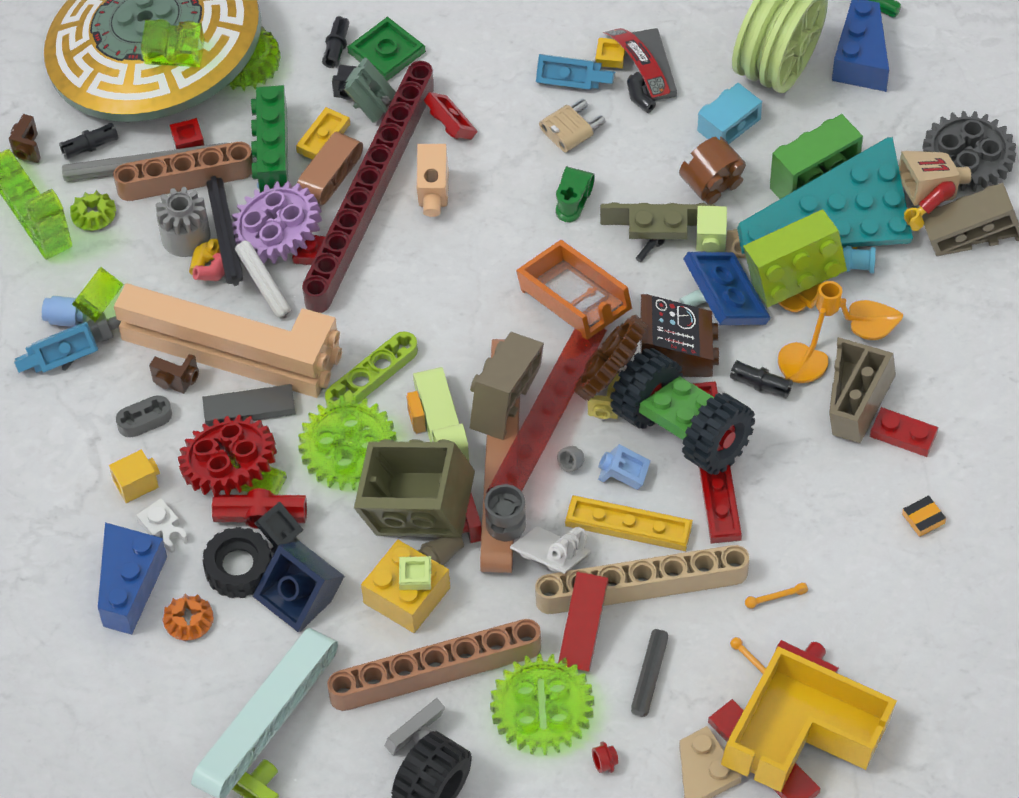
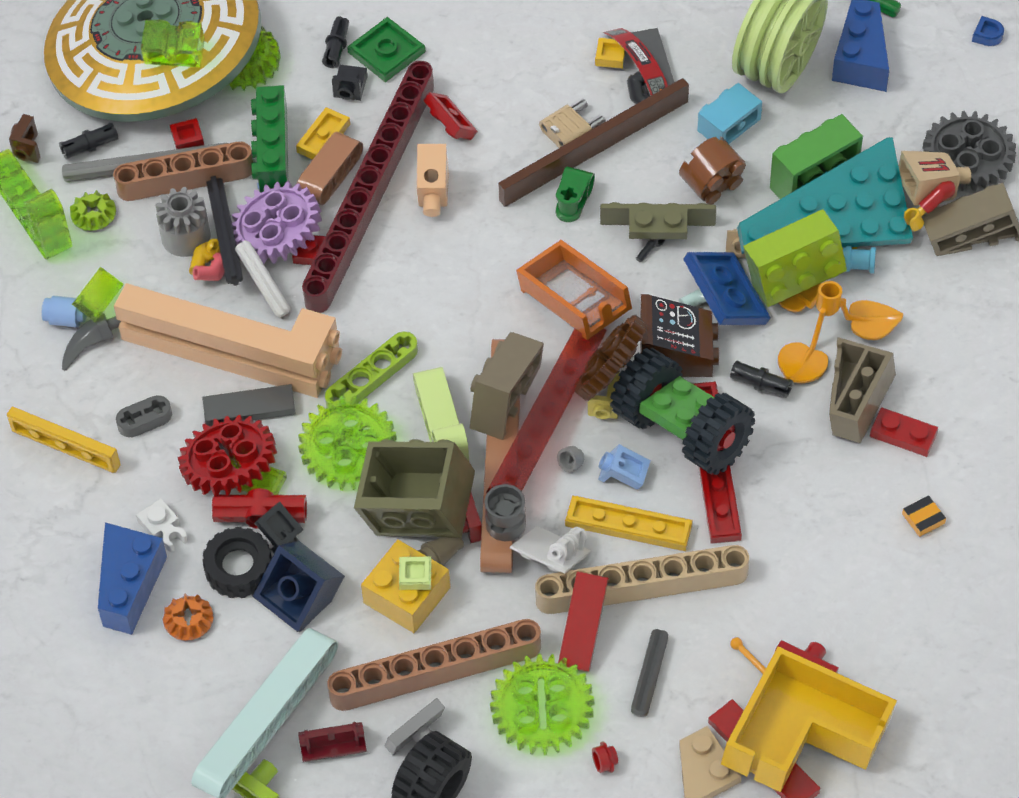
(58, 349): dark azure hinge -> none
(63, 439): none -> yellow tile
(134, 475): yellow brick -> none
(174, 376): reddish brown bracket -> none
(332, 742): none -> dark red hinge
(369, 90): sand green piece -> none
(416, 412): light orange tile -> none
(571, 72): dark azure hinge -> none
(593, 142): none -> reddish brown tile
(711, 228): yellowish green brick -> none
(800, 589): light orange hinge -> none
(988, 32): none -> blue tile

